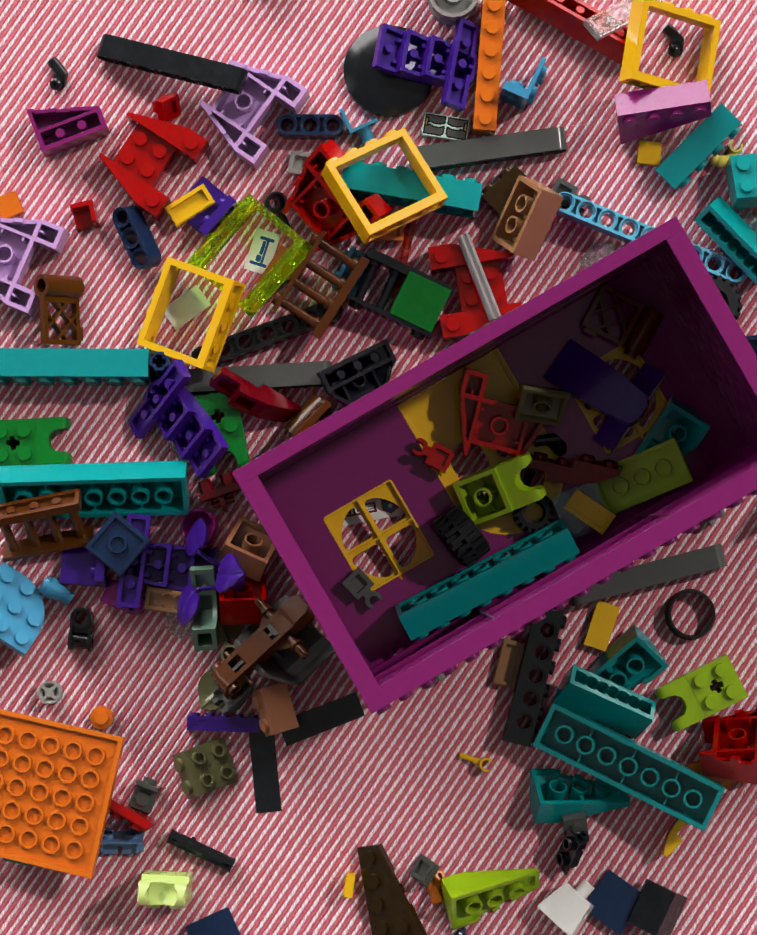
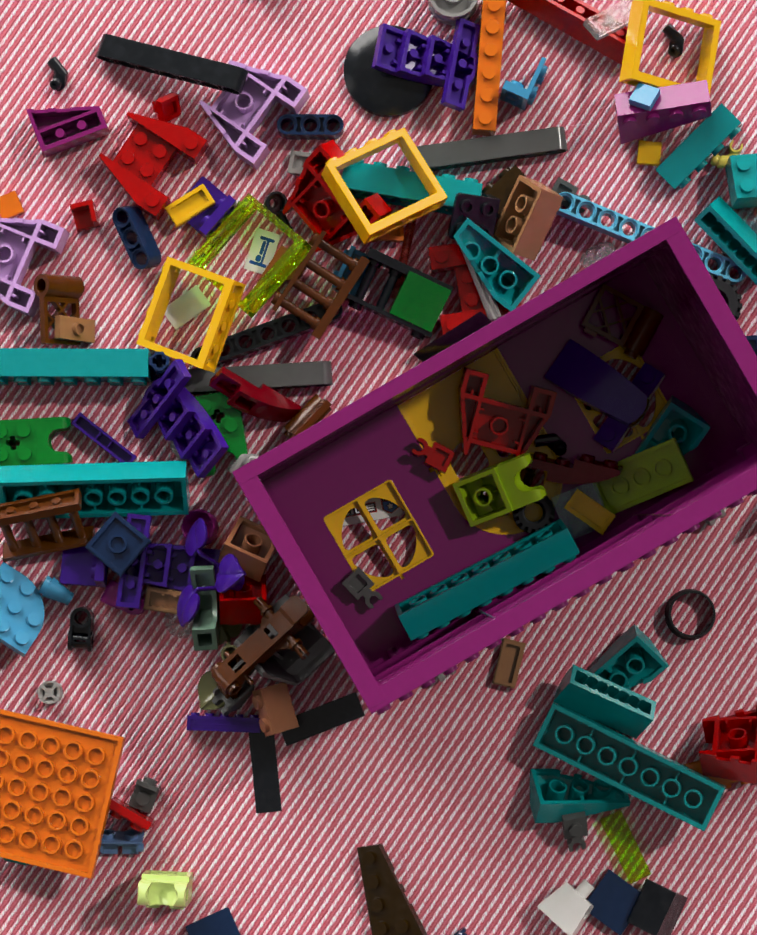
(74, 329): none -> medium nougat plate
(101, 717): orange plate -> none
(103, 439): none -> dark purple piece
(200, 850): black pin -> none
(205, 768): olive bracket -> none
(208, 493): dark red hips -> none
(241, 461): none -> light grey arm
(349, 884): yellow tile -> none
(358, 373): black wedge -> none
(364, 130): dark azure bracket -> none
(424, 870): dark grey tile -> none
(434, 886): orange arm -> none
(445, 127): tile -> none
(453, 336): none -> black sticker
(461, 536): black tyre -> none
(477, 892): lime wedge -> none
(478, 761): yellow hand -> none
(479, 209): none -> black bracket
(498, 268): none -> teal wedge
(512, 731): black brick -> none
(541, 404): olive slope -> none
(571, 849): black hinge -> none
(601, 625): yellow tile -> none
(625, 846): none -> clear neon green tile
(644, 96): none -> tile
(656, 573): dark grey beam -> none
(671, 839): yellow slope -> none
(696, 694): lime brick -> none

